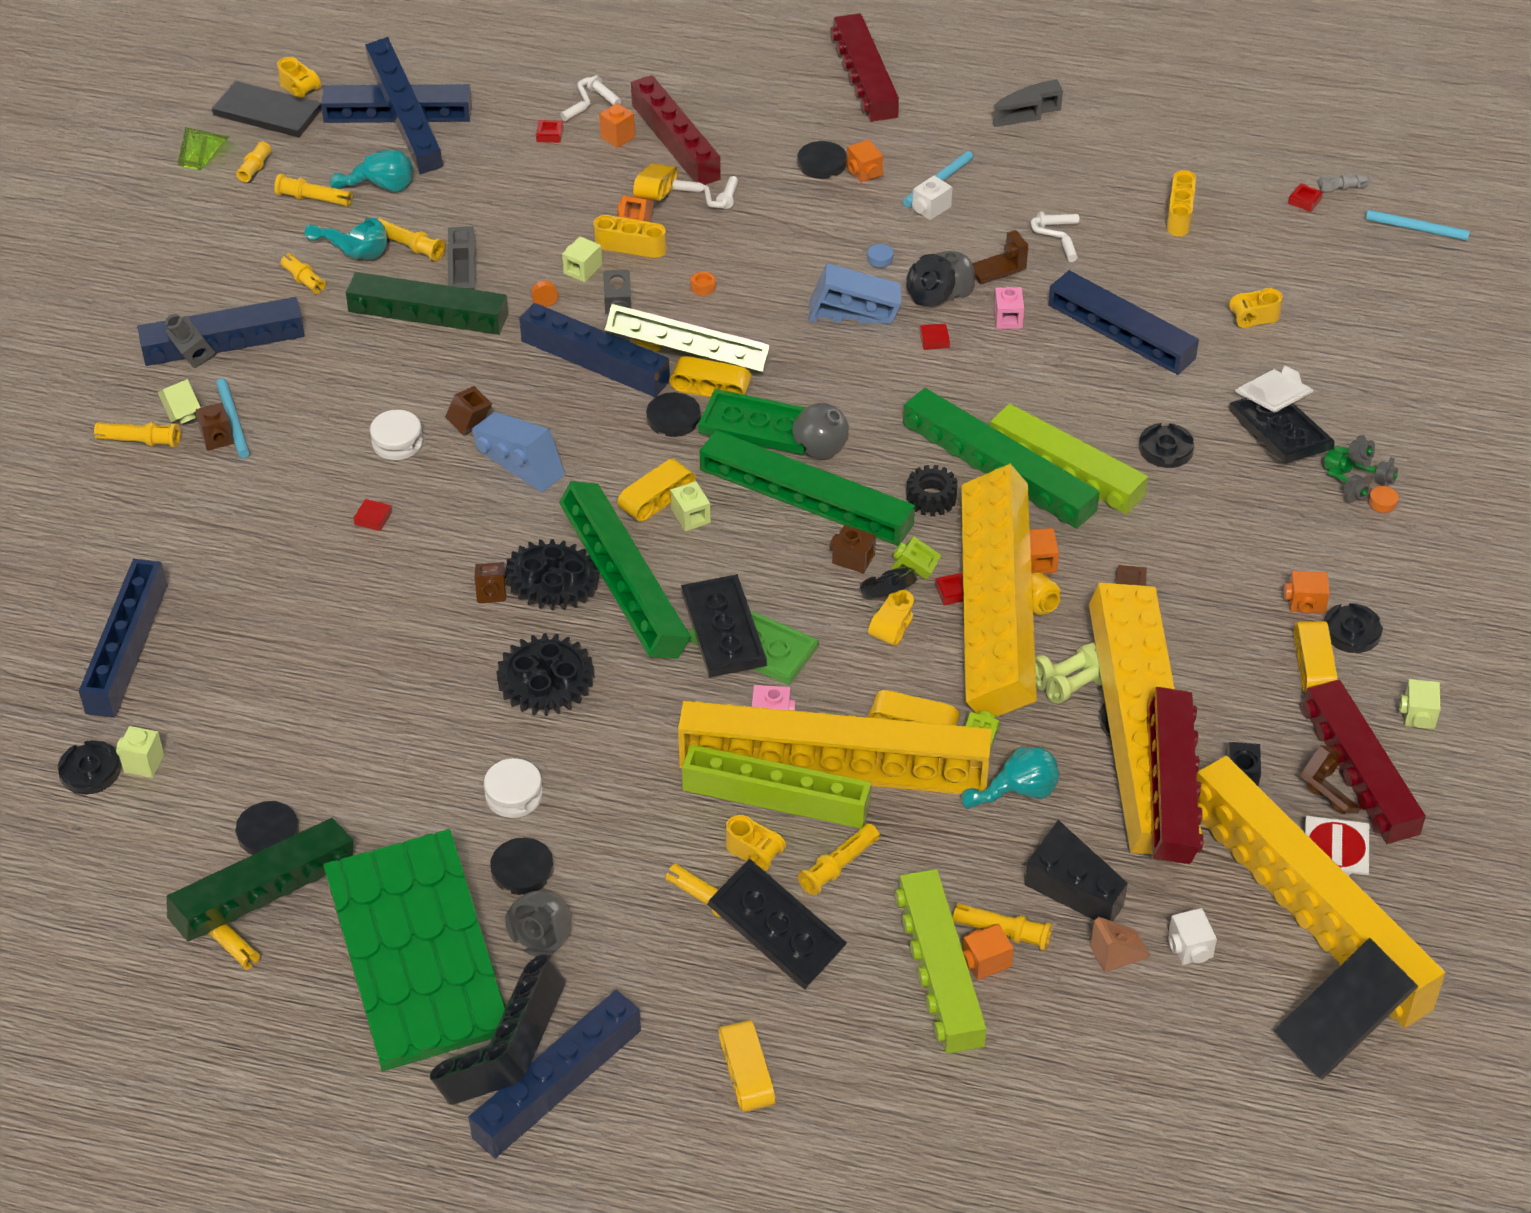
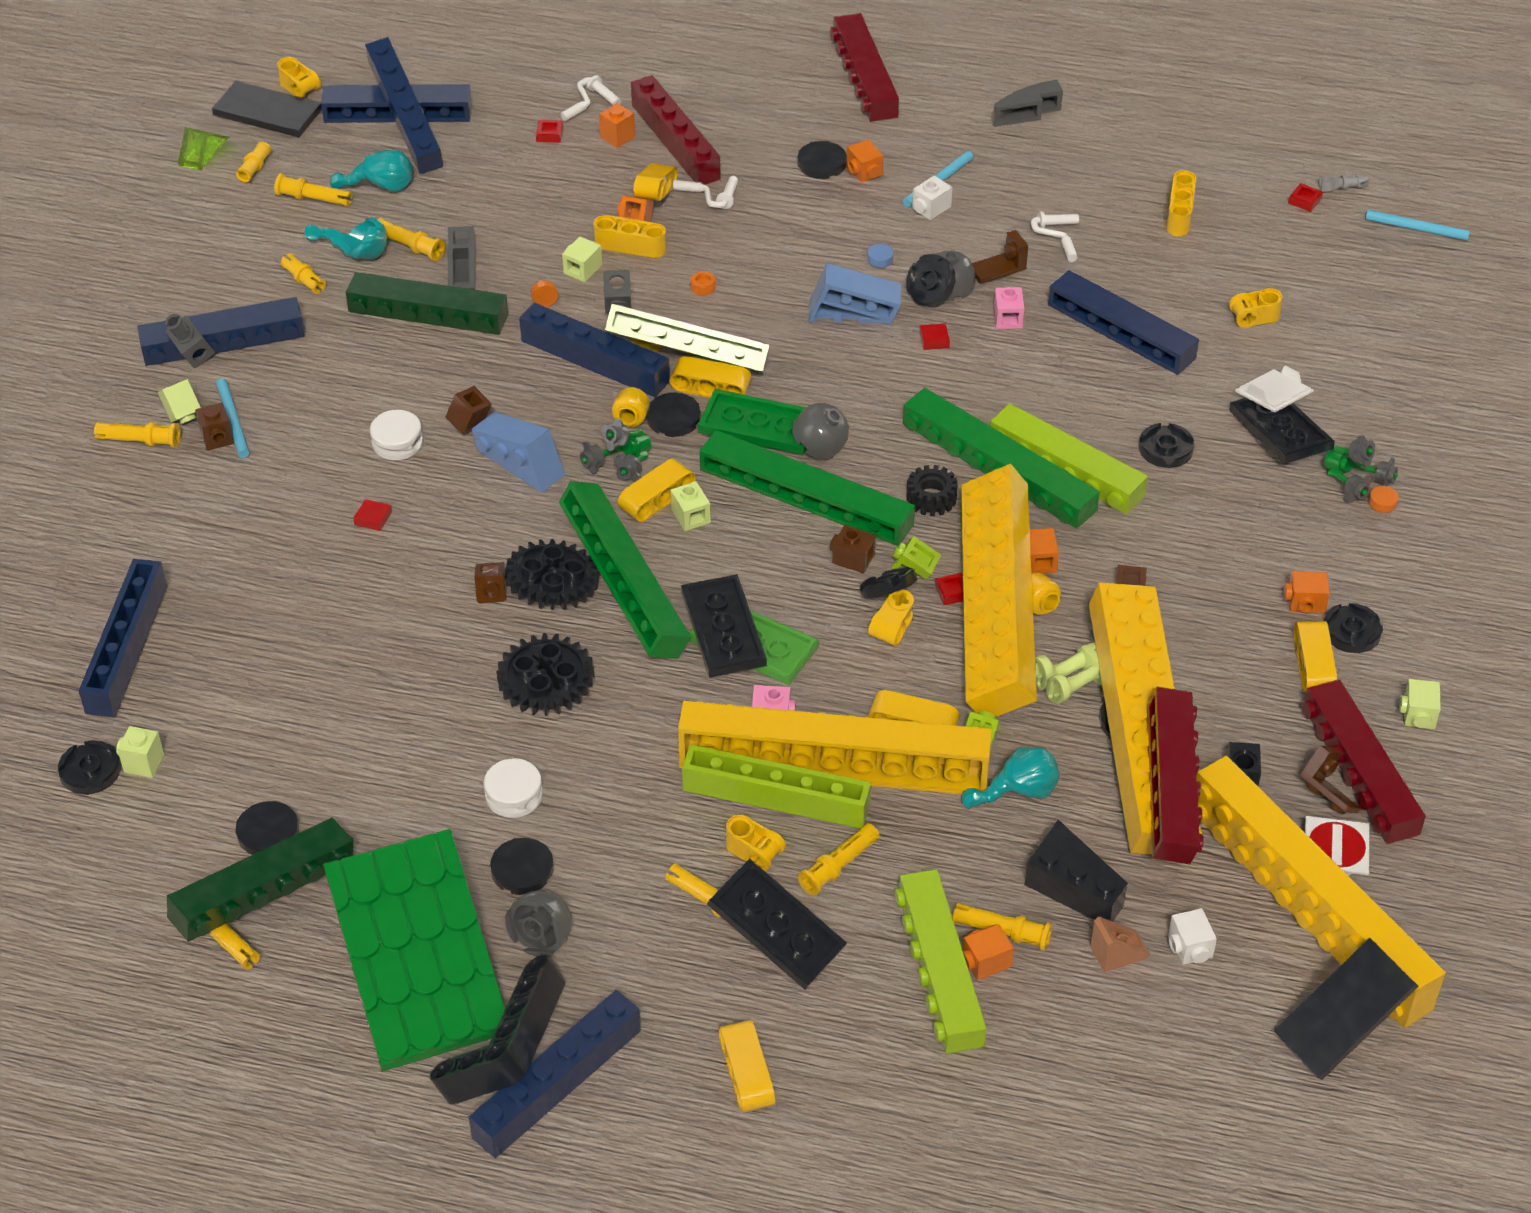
(619, 438): none -> dark grey plant
(631, 406): none -> yellow head

